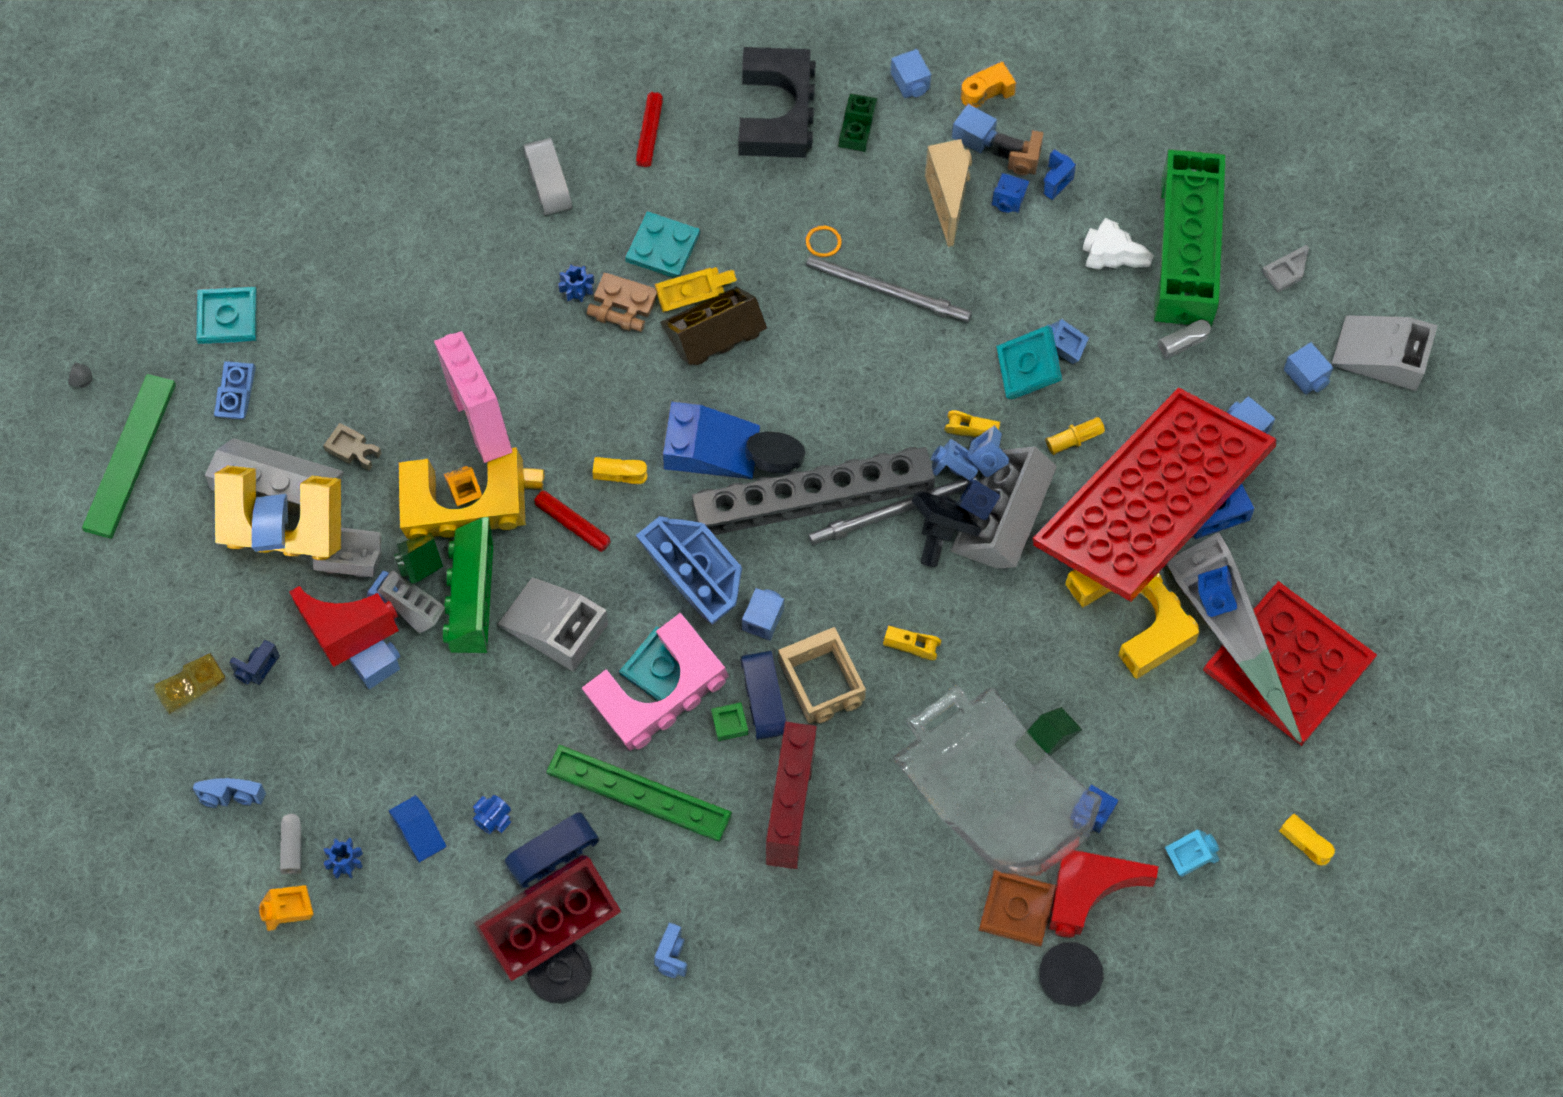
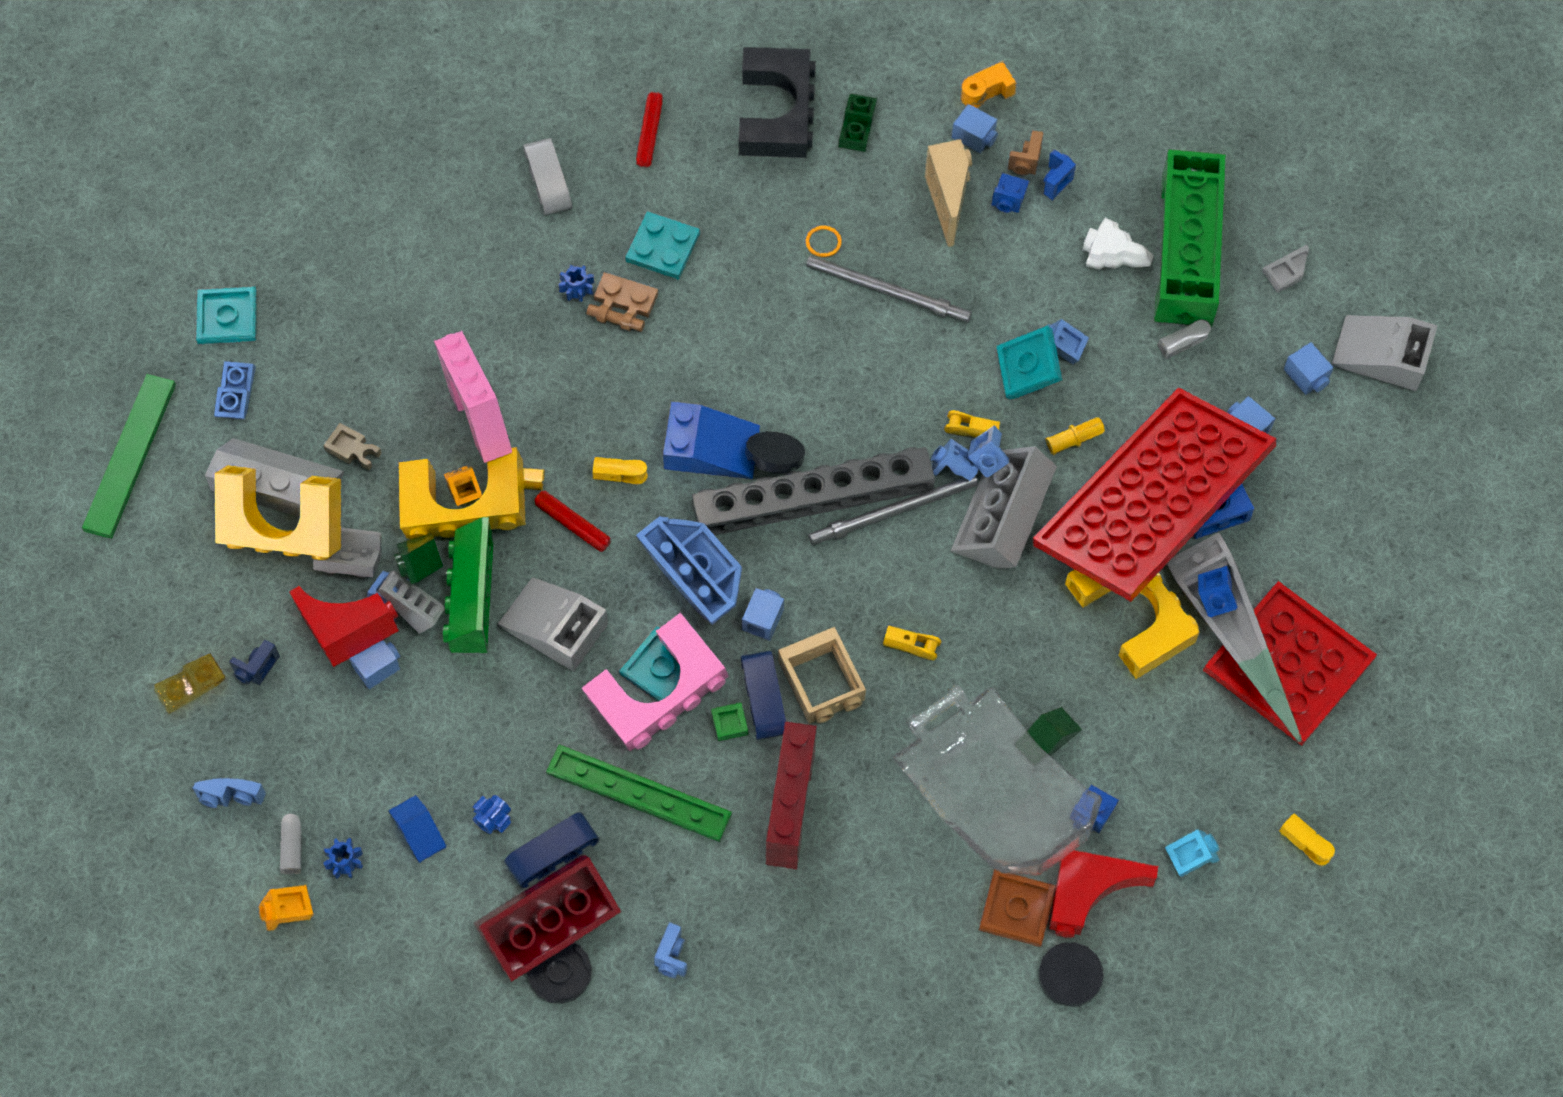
(80, 375): dark grey hinge -> none
(269, 522): medium blue slope -> none
(692, 287): yellow hinge -> none
(715, 325): dark brown slope -> none
(911, 74): medium blue brick -> none
(941, 521): black piece -> none
(978, 499): dark blue bracket -> none
(1005, 144): black tile -> none

